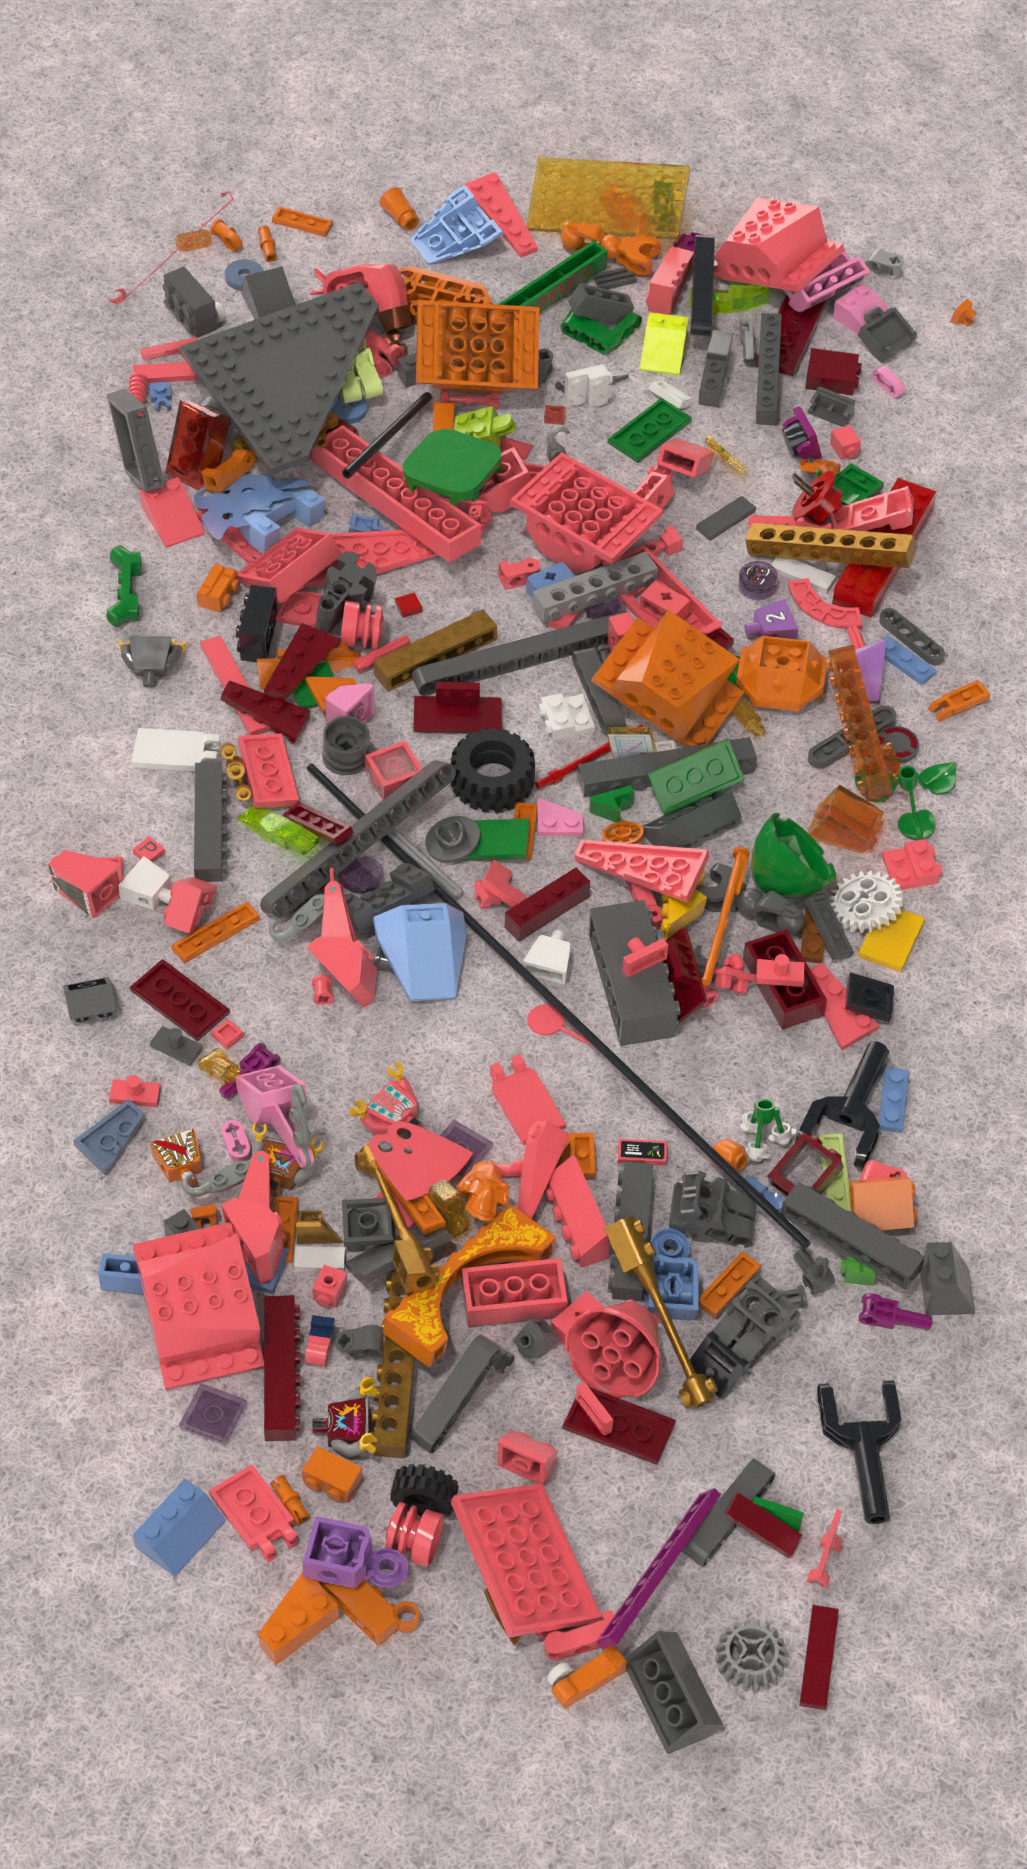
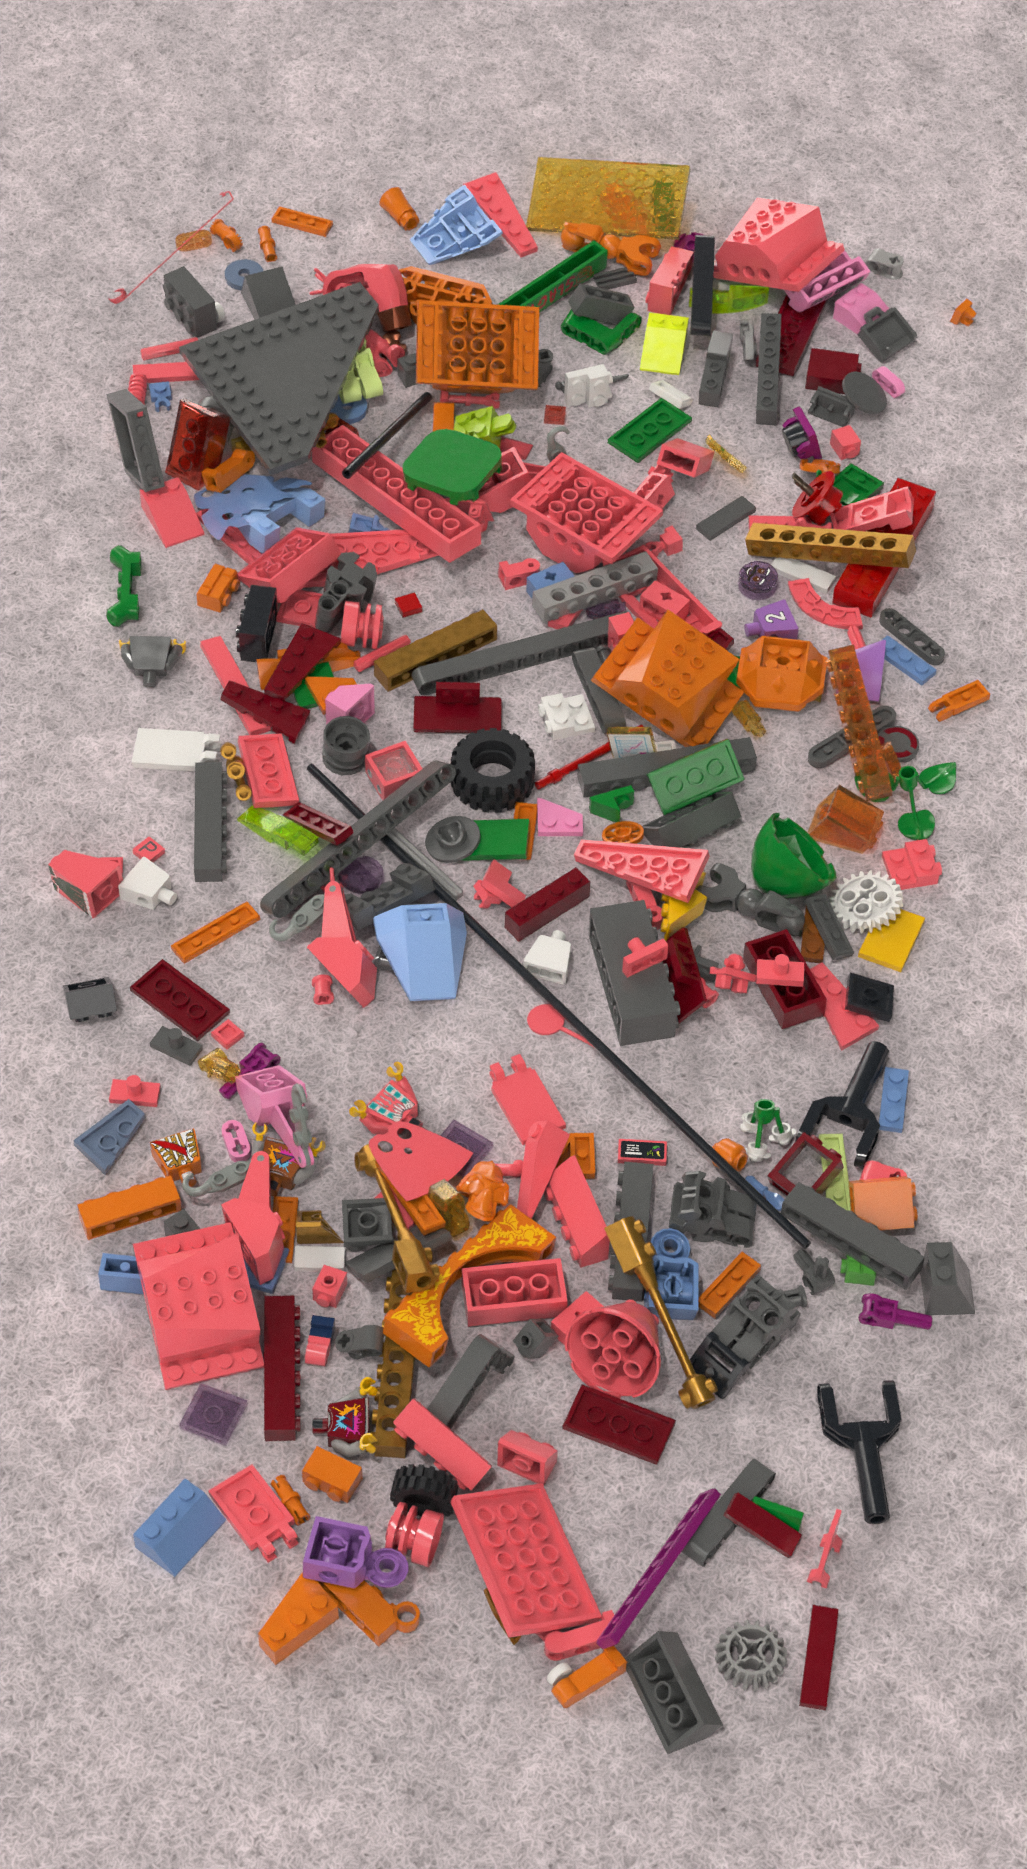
(129, 1207): none -> orange brick
(187, 903): coral brick -> none
(204, 1212): orange tile -> none
(442, 1444): none -> coral brick
(594, 1409): coral tile -> none
(741, 857): orange bar -> none
(864, 392): none -> dark grey piece

